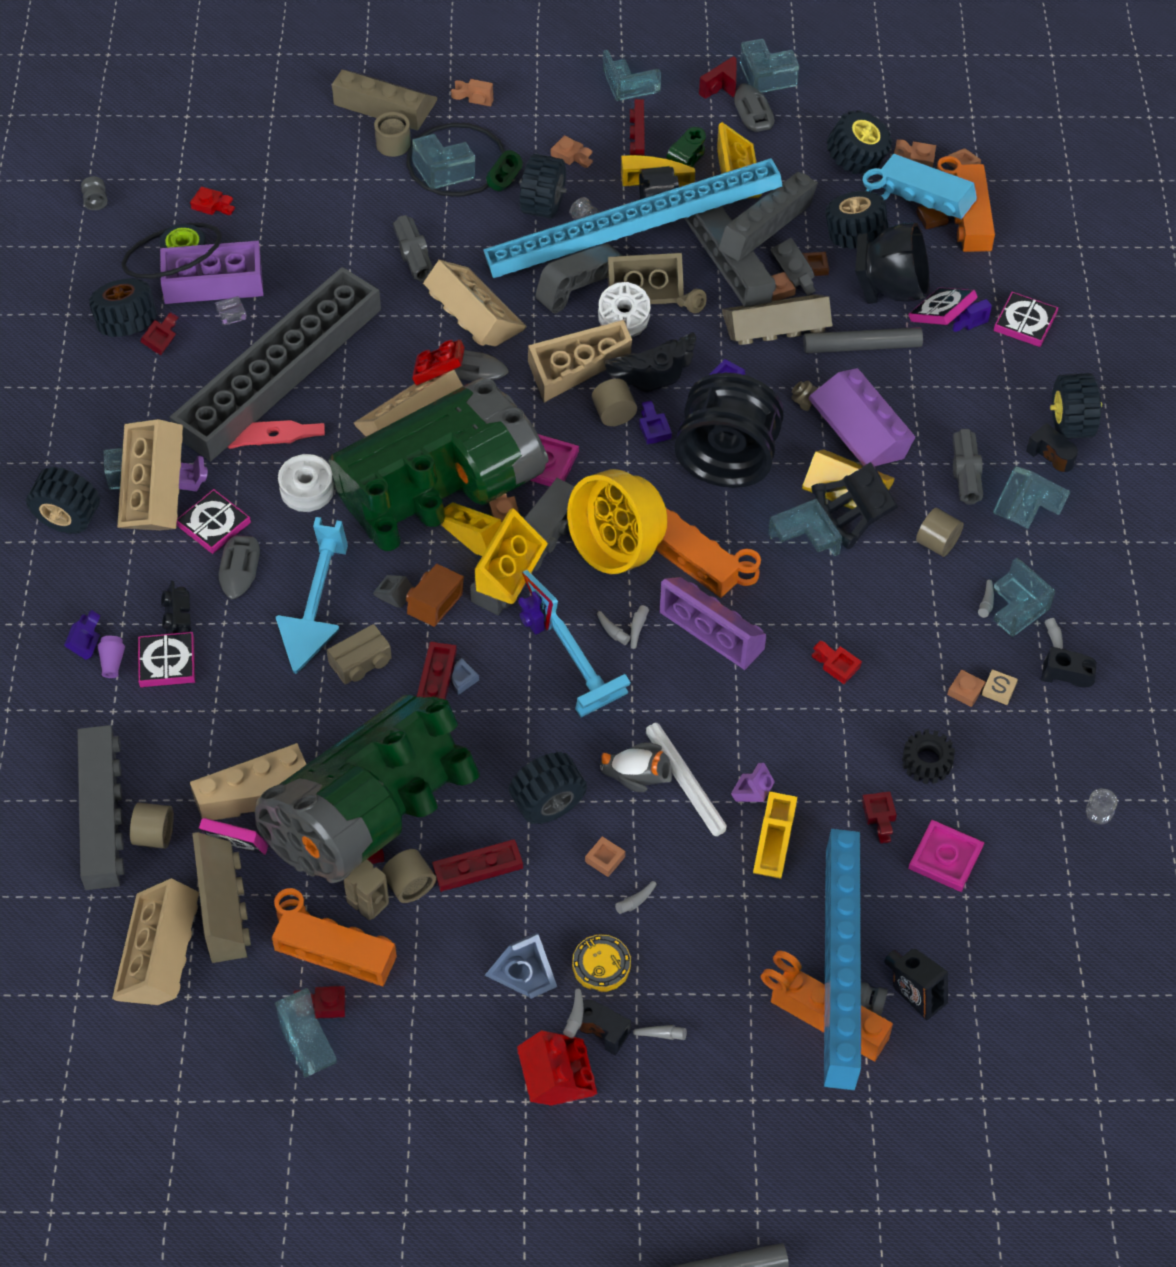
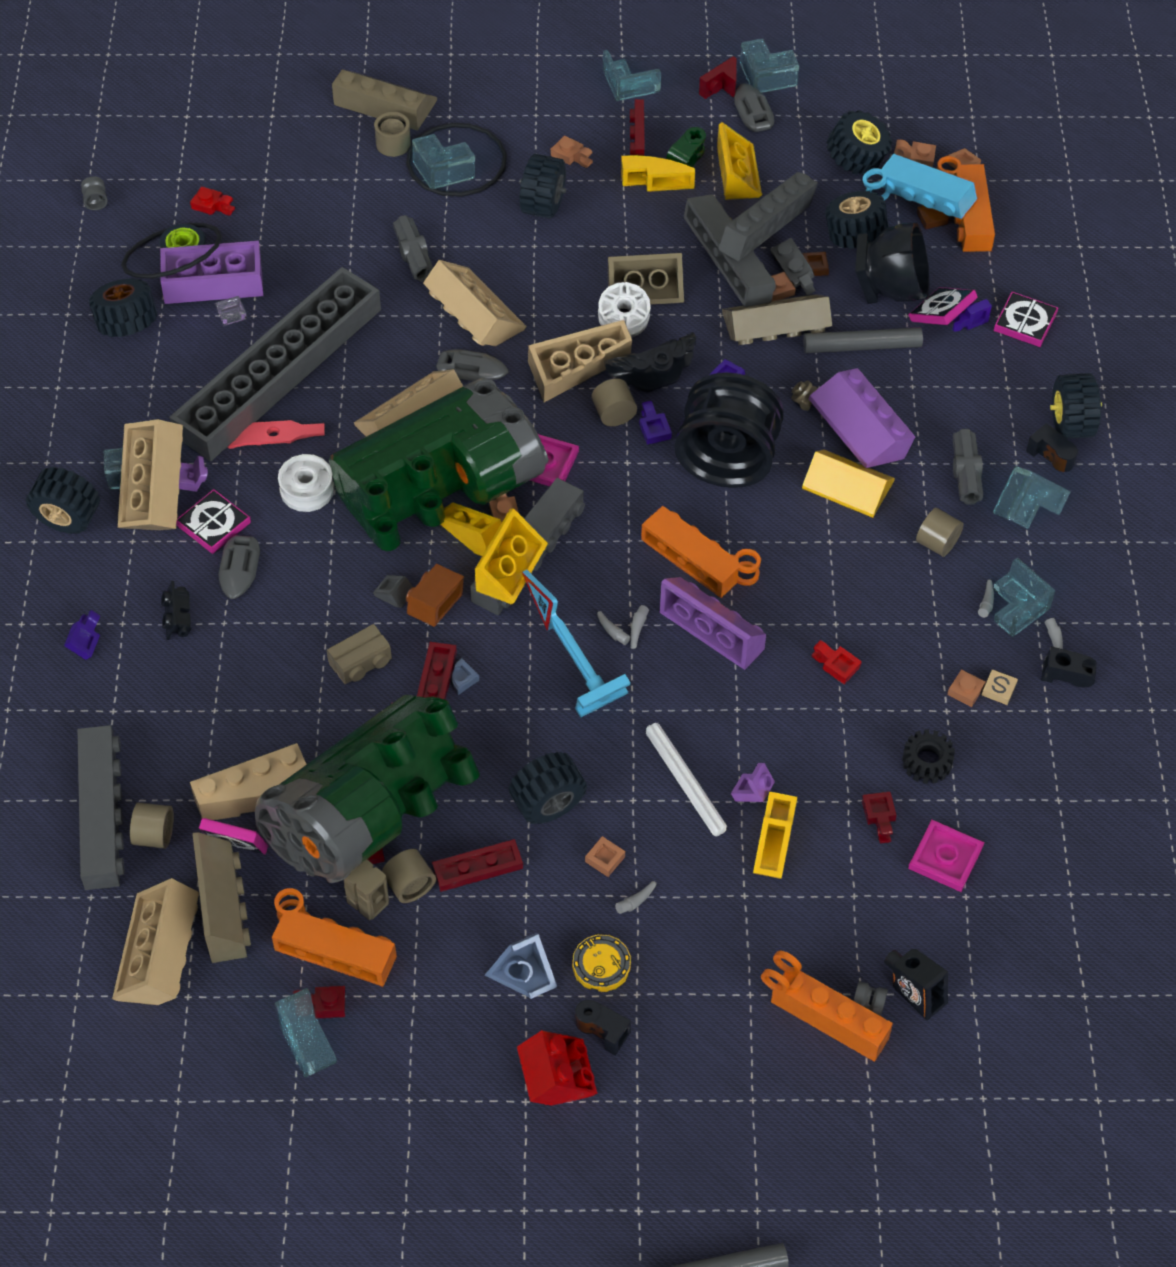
(110, 653): medium lavender cone -> none
(160, 335): dark red plate -> none
(166, 659): tile -> none
(305, 636): medium azure piece -> none
(440, 361): red tile -> none
(477, 91): nougat plate -> none
(503, 172): dark green plate -> none
(531, 614): dark purple plate -> none
(572, 273): dark grey beam -> none
(576, 1016): light grey helmet -> none
(582, 208): clear wheel -> none
(616, 520): yellow wheel -> none
(632, 218): medium azure piece -> none
(638, 766): animal -> none
(656, 181): black brick -> none
(667, 1032): light grey helmet -> none
(694, 301): dark tan plate -> none
(807, 519): clear light blue panel -> none
(842, 961): dark azure brick -> none
(867, 492): black plate -> none
(1098, 812): clear wheel -> none

